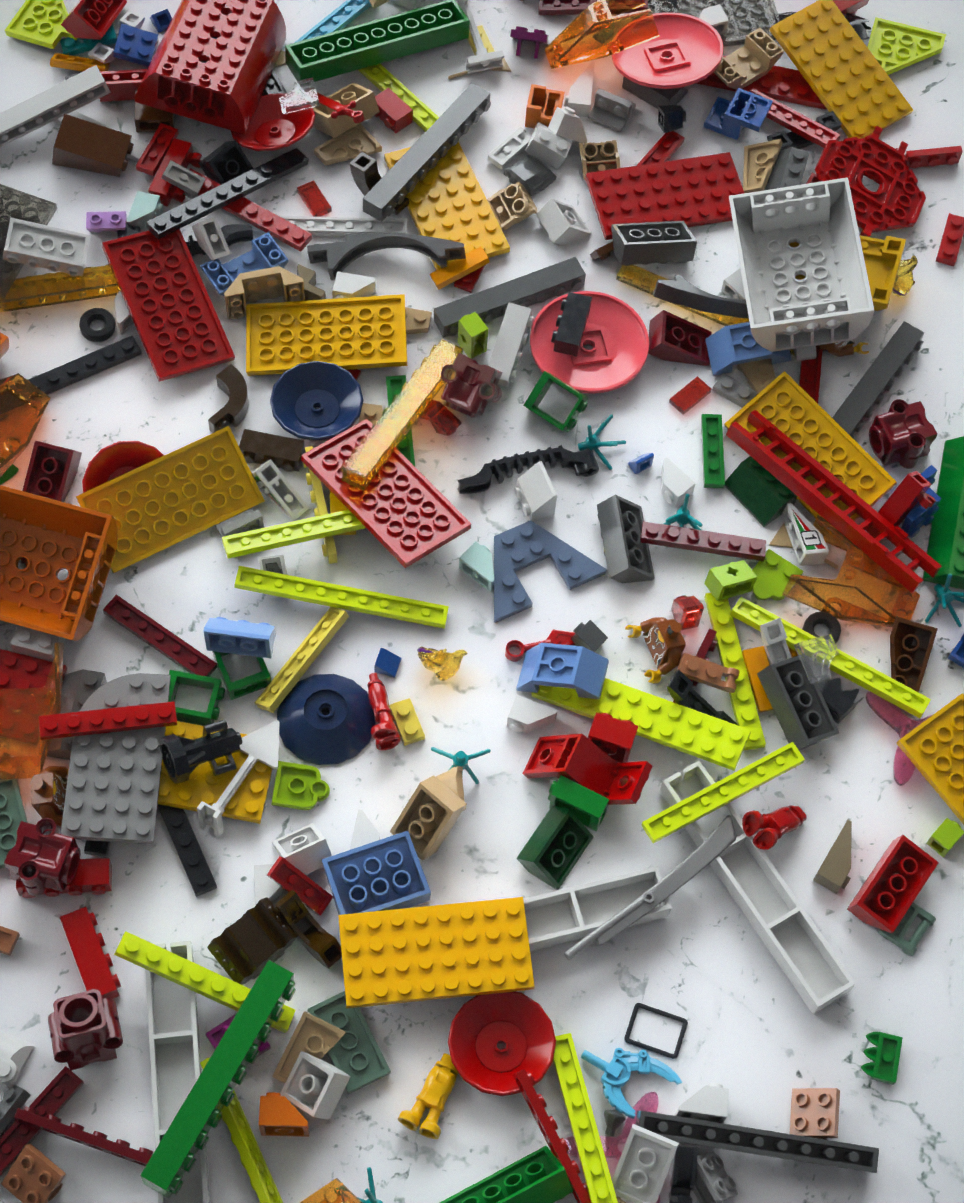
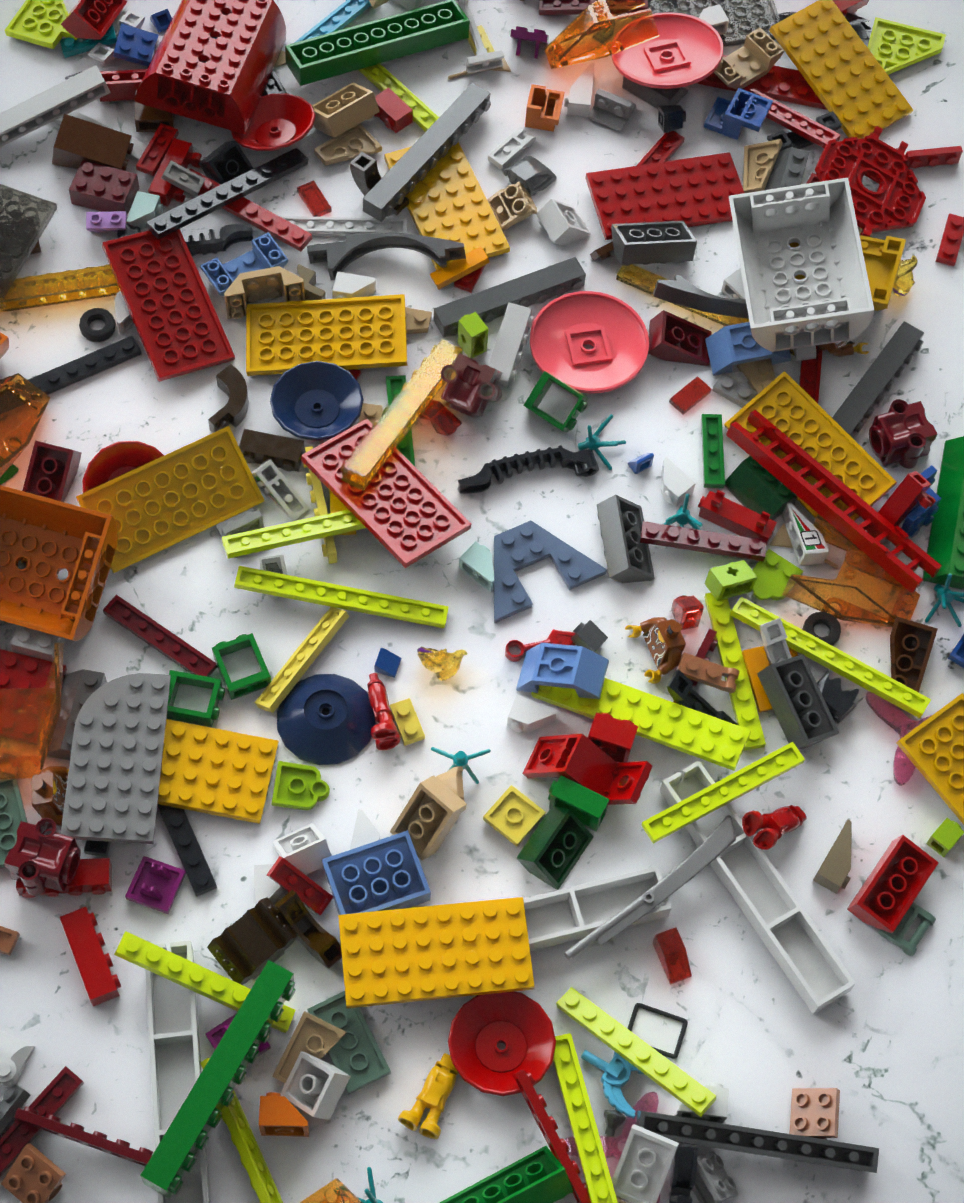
(46, 247): white bracket -> none
(76, 63): light orange tile -> none
(84, 1029): dark red piece -> none
(103, 188): none -> dark red brick
(107, 720): red plate -> none
(155, 884): none -> magenta plate
(184, 754): black piece -> none
(211, 238): white slope -> none
(239, 637): light blue slope -> none
(259, 746): white piece -> none
(300, 97): clear tile -> none
(341, 109): red sword -> none
(514, 815): none -> light yellow plate
(536, 493): white slope -> none
(548, 146): white slope -> none
(567, 125): white slope -> none
(571, 323): black brick -> none
(599, 156): tan slope -> none
(636, 1052): none -> neon yellow plate
(672, 955): none -> clear red slope
(736, 517): none -> red brick
(816, 657): clear tile -> none
(885, 1057): green plate -> none

